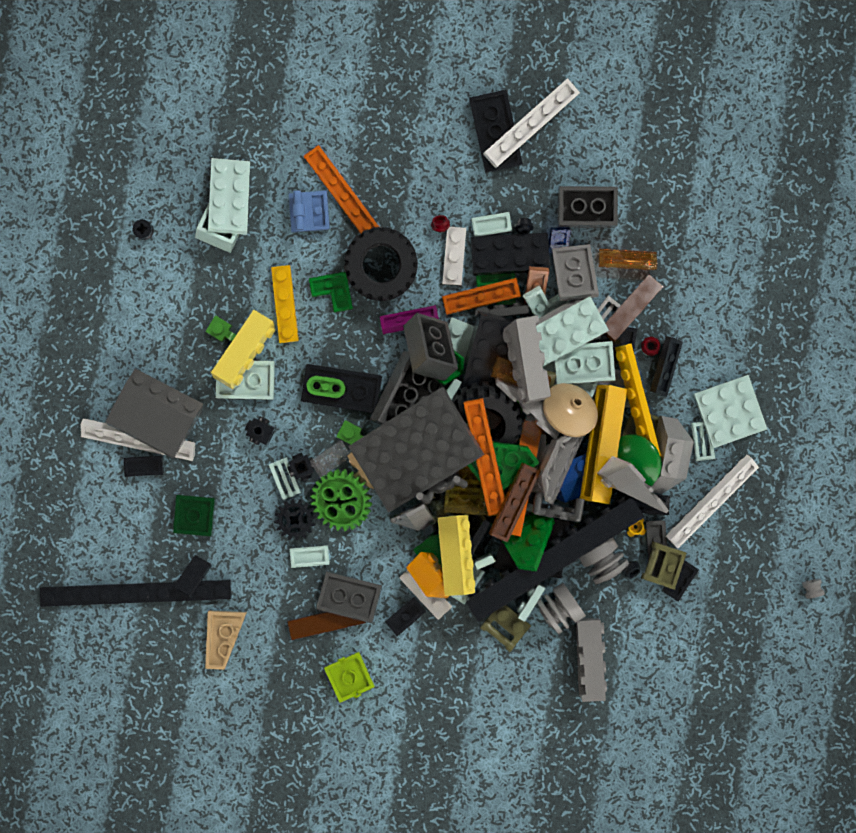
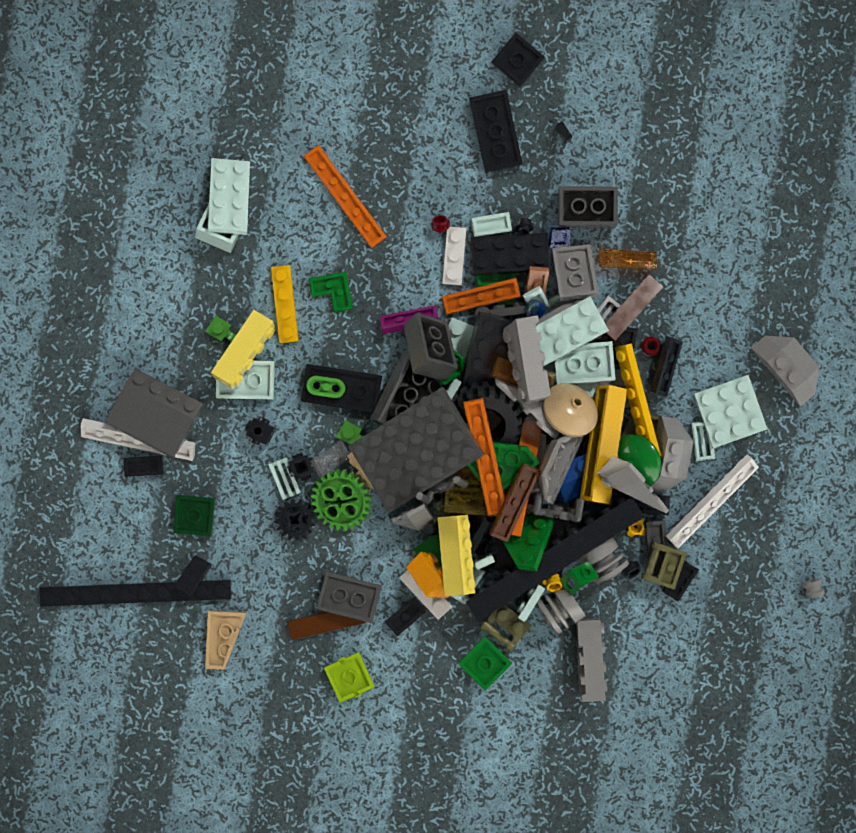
(145, 232): black wheel -> none
(309, 211): medium blue plate -> none
(309, 556): light aqua tile -> none
(381, 237): black tyre -> none
(485, 663): none -> green plate
(518, 60): none -> black plate
(531, 123): white plate -> none
(534, 307): none -> tile
(553, 583): none -> yellow plate
(563, 132): none -> black tile
(580, 575): none -> green bracket
(789, 365): none -> light grey wedge

